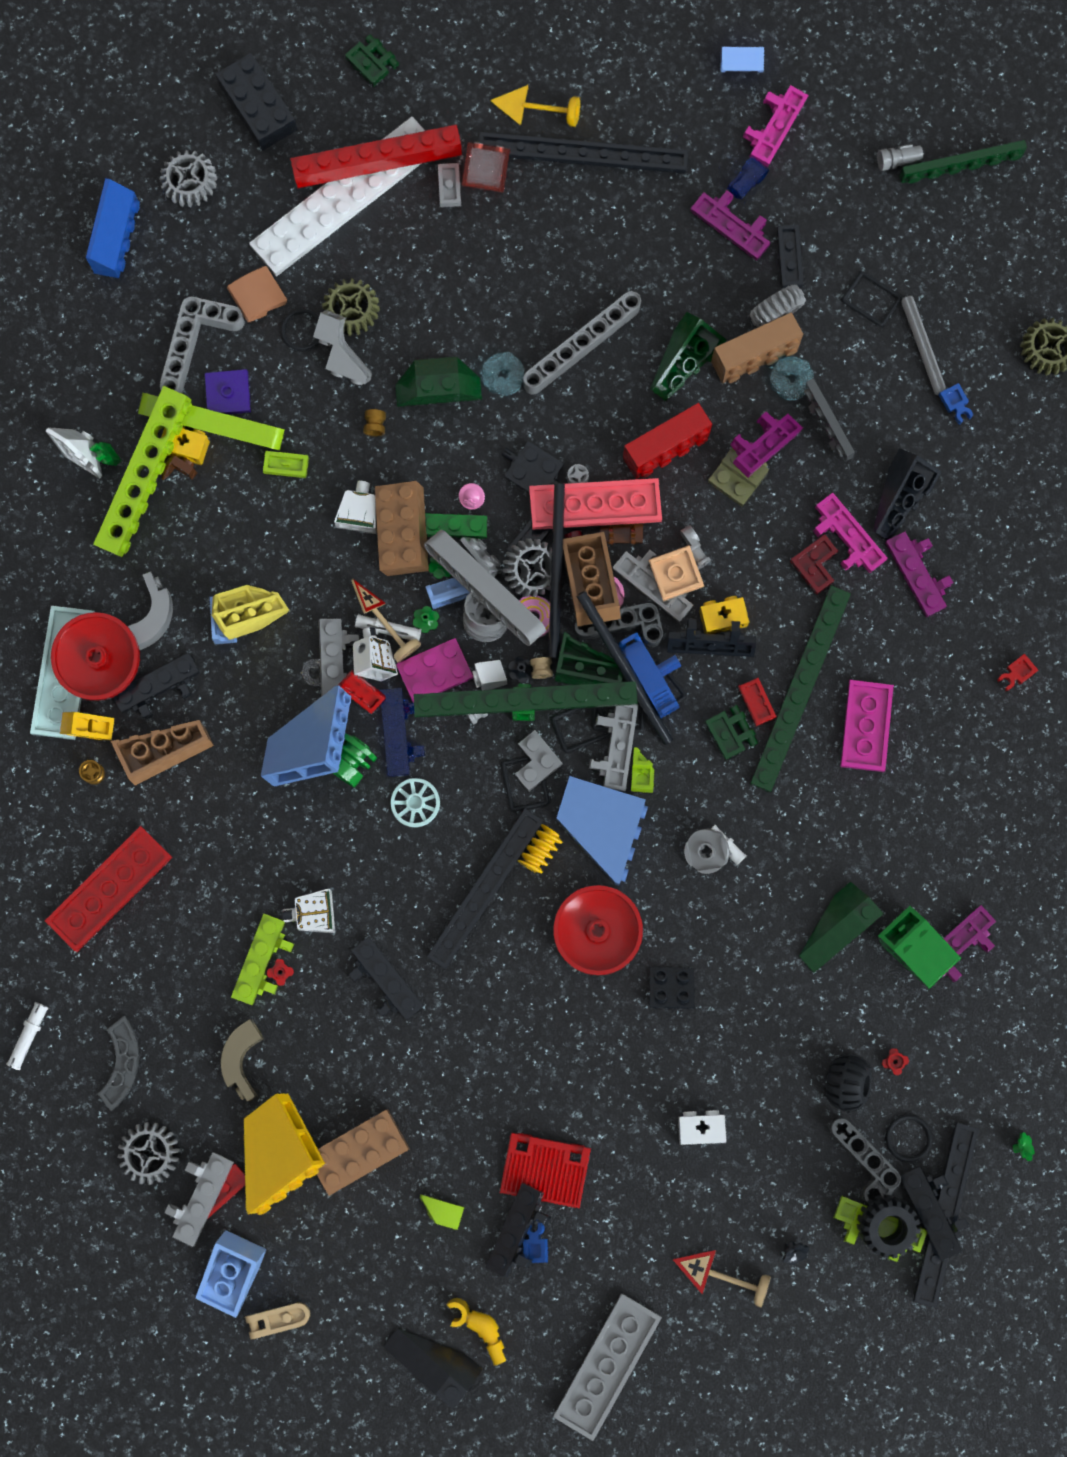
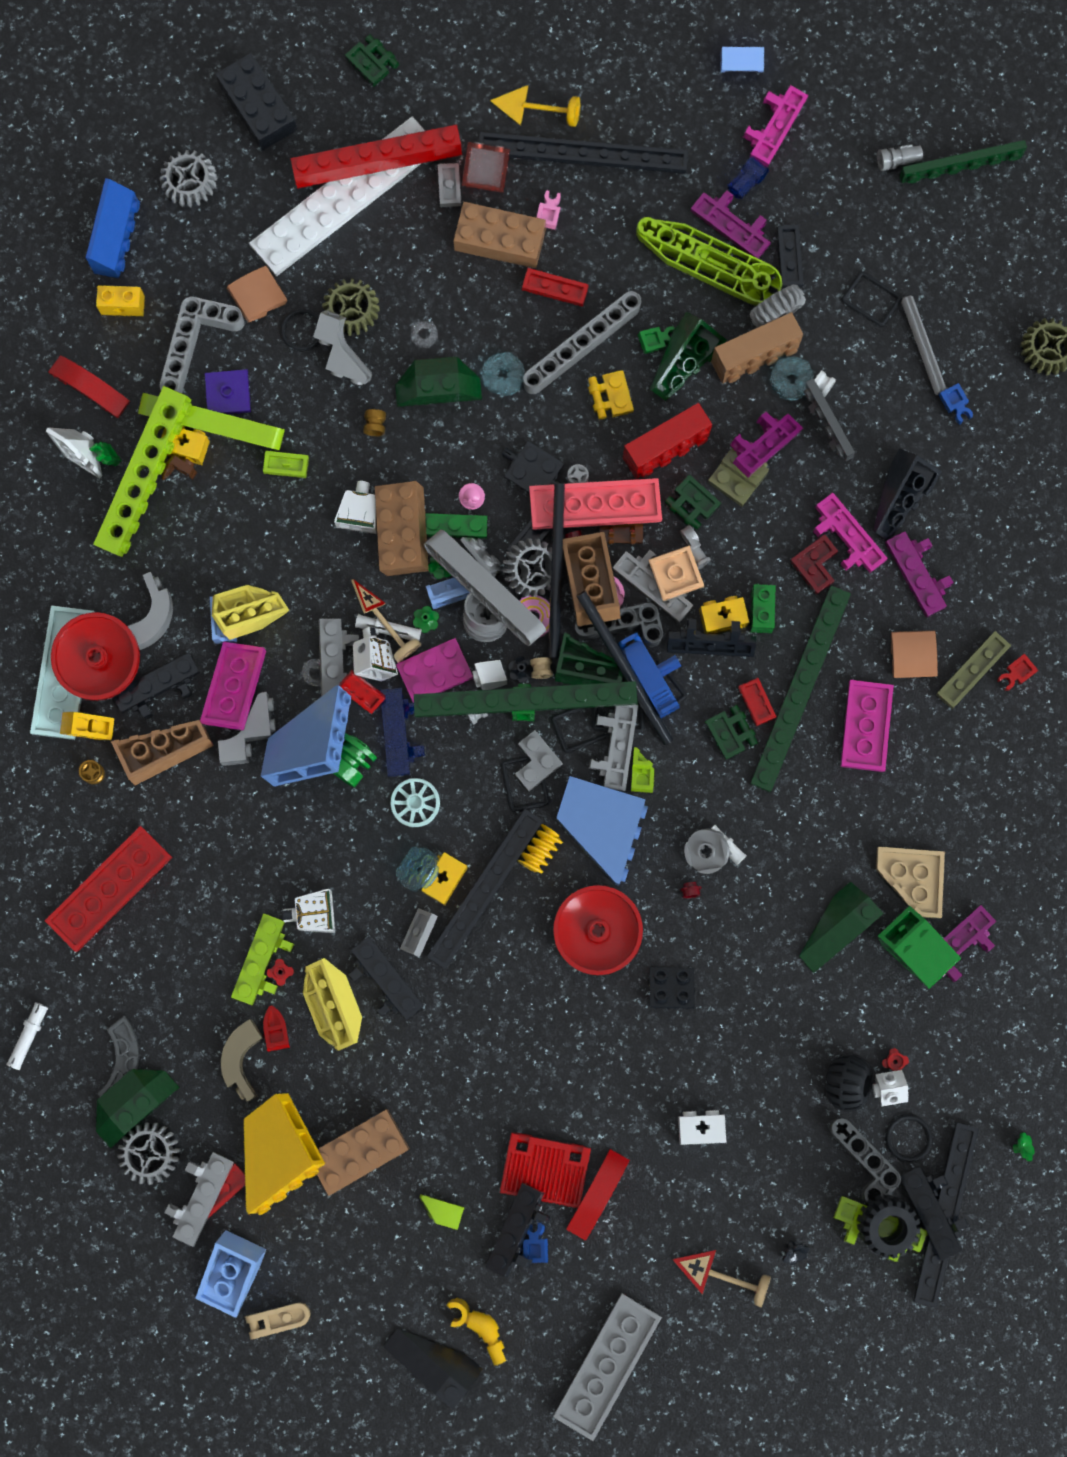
(89, 385): none -> red slope
(120, 300): none -> yellow brick
(131, 1102): none -> dark green wedge
(233, 686): none -> dark pink plate
(257, 727): none -> light grey arch
(275, 1030): none -> red plate
(332, 1004): none -> light yellow wedge
(408, 873): none -> clear light blue plate
(418, 932): none -> light grey plate
(424, 343): none -> clear piece
(454, 870): none -> yellow brick
(499, 235): none -> medium nougat brick
(550, 210): none -> bright pink plate
(555, 287): none -> red plate
(598, 1195): none -> red slope
(617, 393): none -> yellow plate
(654, 339): none -> green plate
(690, 890): none -> dark red plate
(697, 497): none -> dark green plate
(700, 256): none -> lime beam
(762, 608): none -> green brick
(824, 382): none -> white wheel
(891, 1088): none -> white brick
(914, 654): none -> nougat slope
(915, 877): none -> tan plate
(973, 670): none -> olive plate

